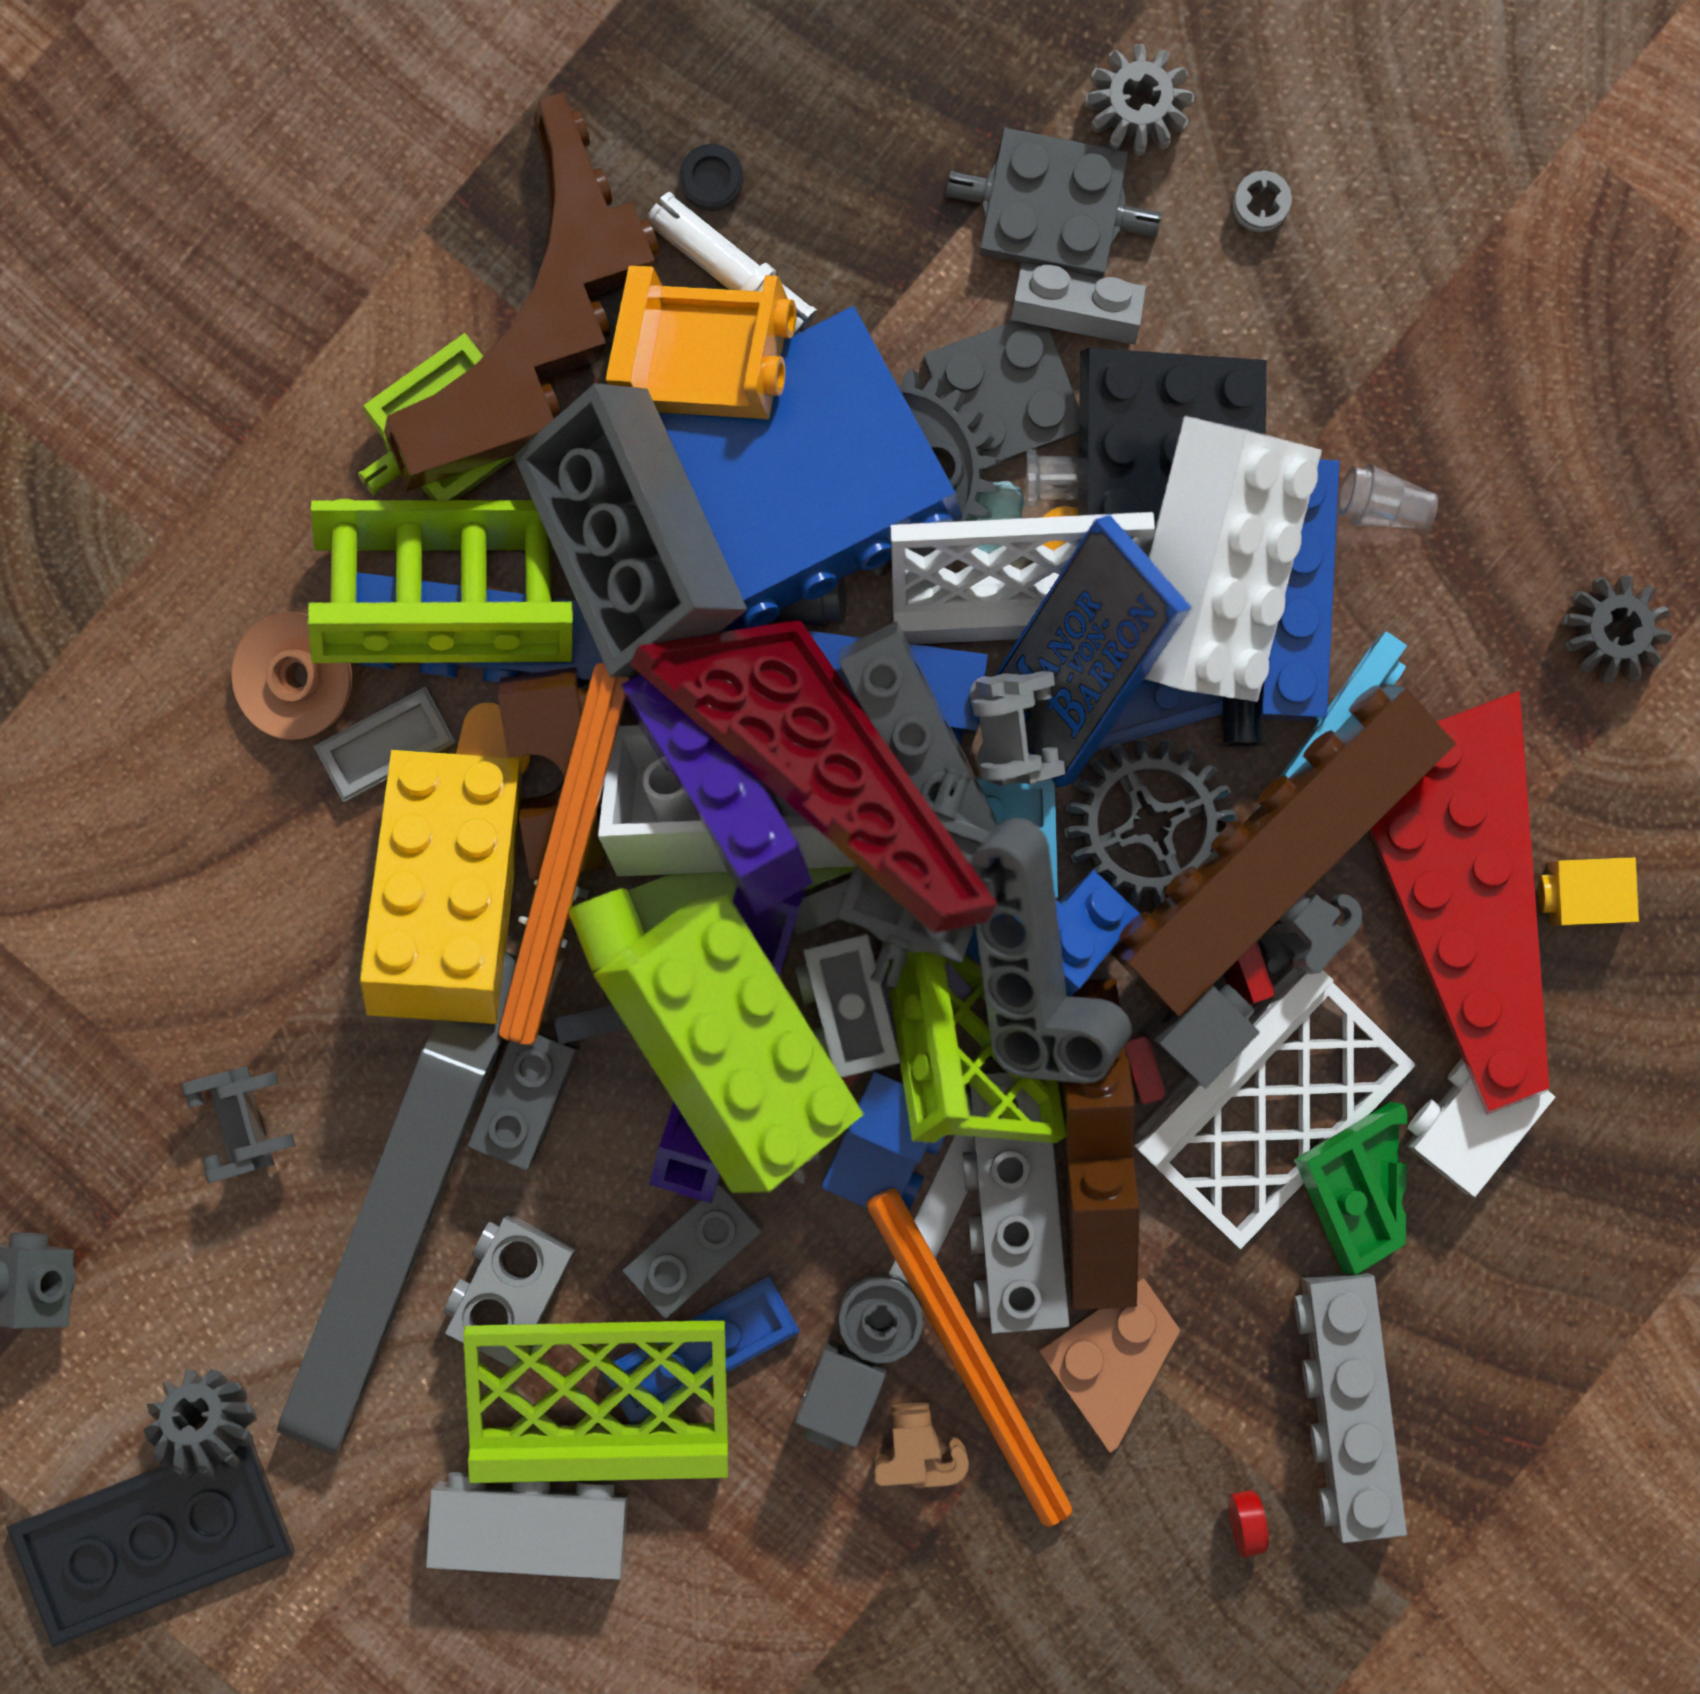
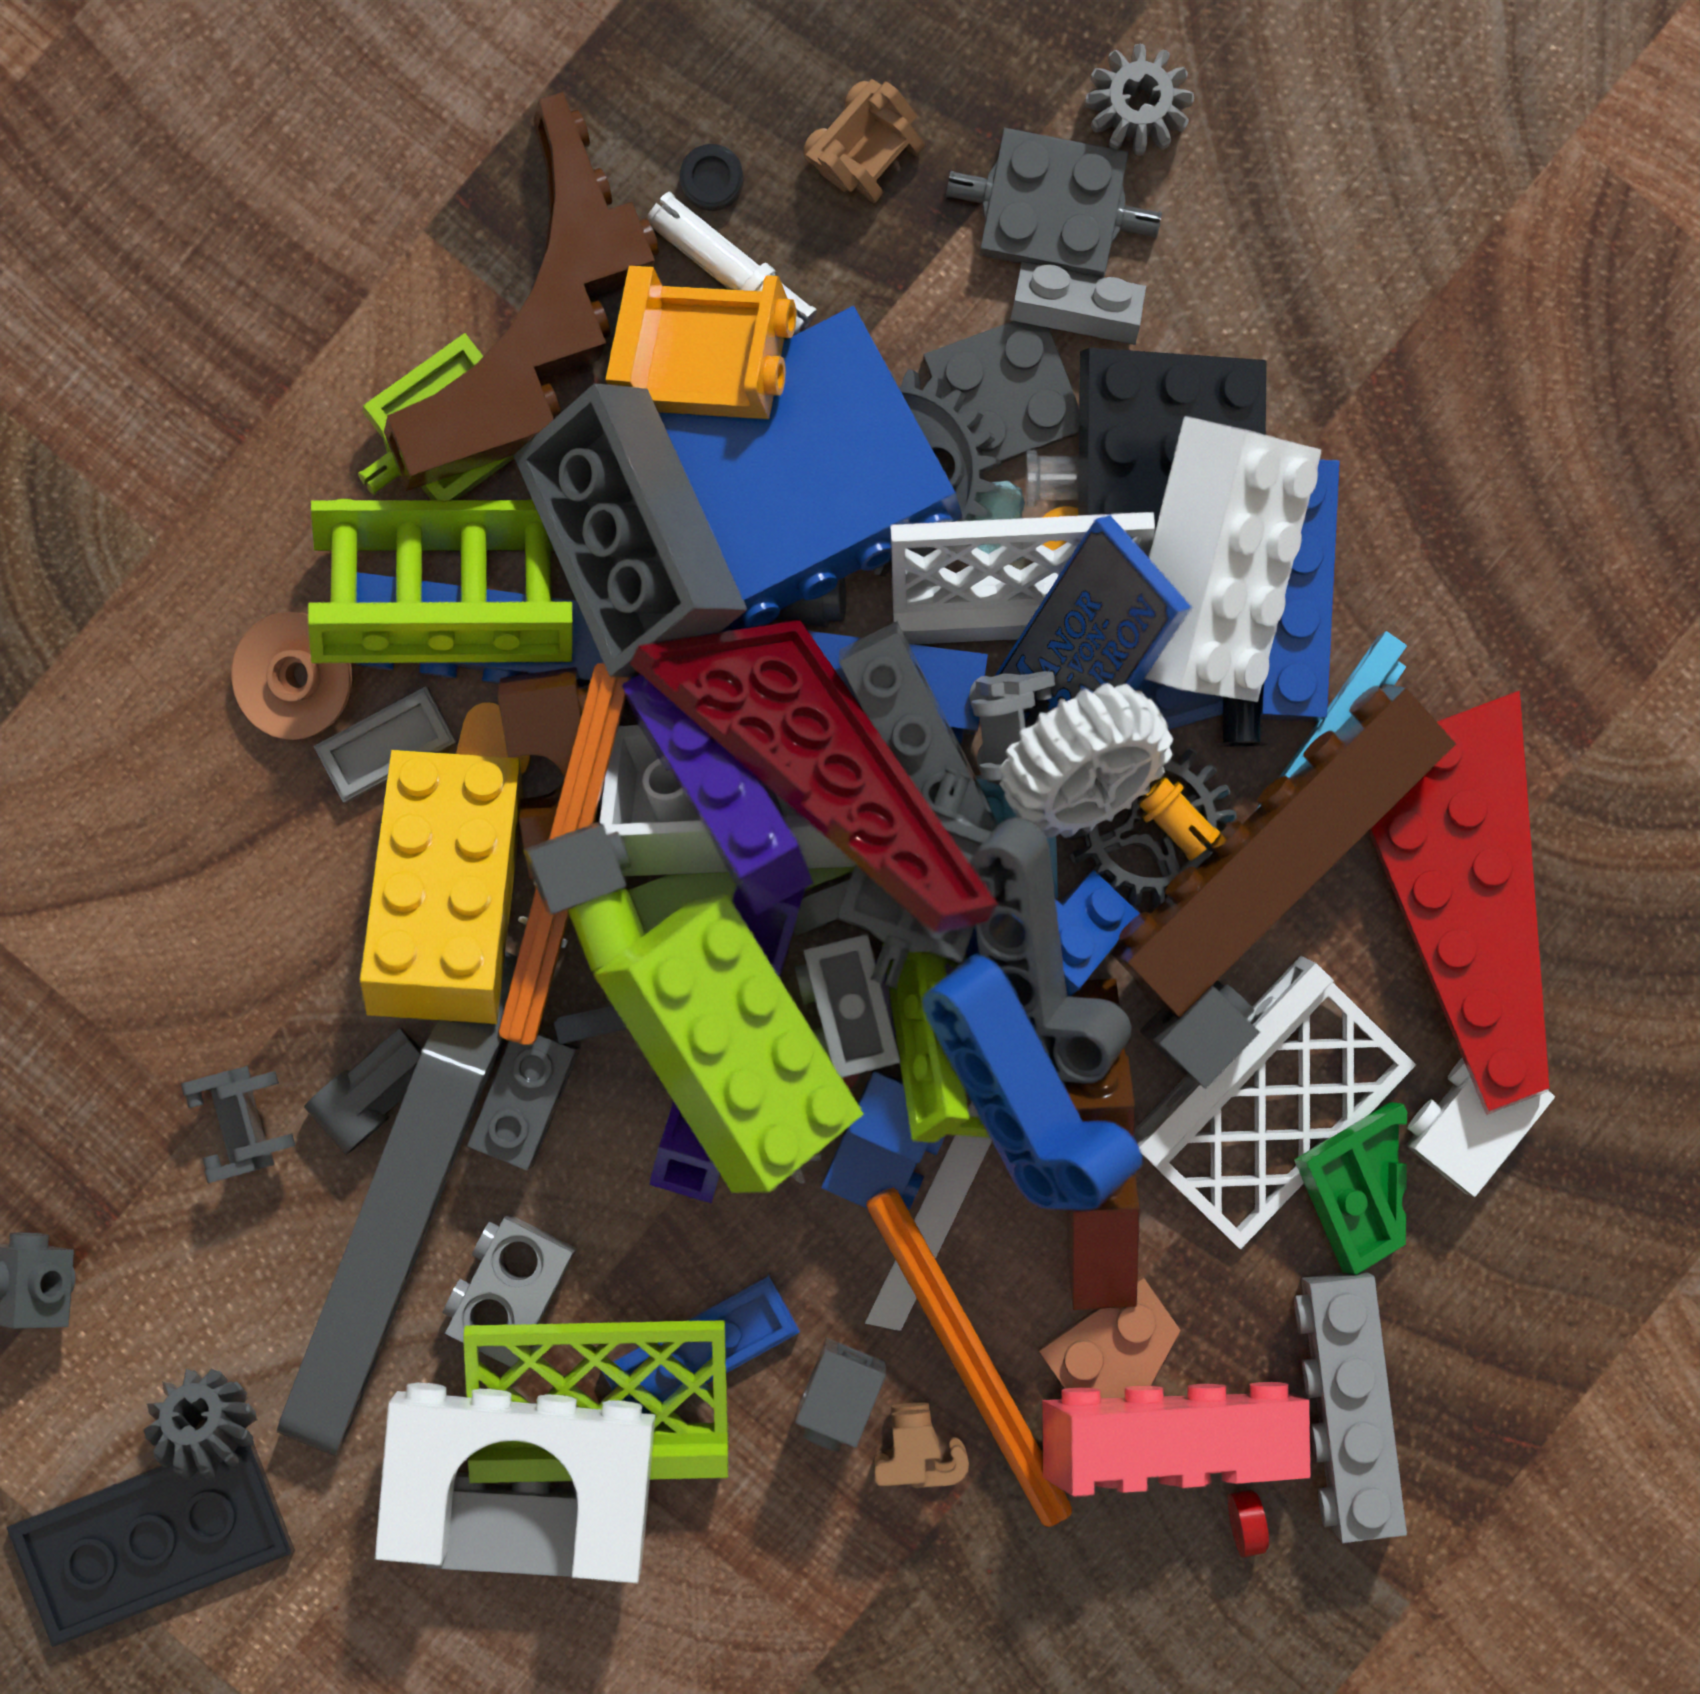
(359, 1100): none -> dark grey piece
(577, 866): none -> dark grey brick
(601, 1449): none -> white arch
(693, 1250): dark grey brick -> none
(864, 139): none -> medium nougat piece
(880, 1318): dark grey wheel -> none
(1016, 1224): light grey brick -> none
(1020, 1095): none -> blue beam
(1086, 760): none -> white gear
(1144, 1070): red tile -> none
(1174, 1437): none -> coral wedge
(1176, 816): none -> light orange pin
(1243, 198): light grey bush -> none
(1250, 976): red tile -> none
(1309, 934): dark grey piece -> none
(1385, 500): clear cone -> none
(1589, 891): yellow brick -> none
(1598, 613): dark grey gear -> none

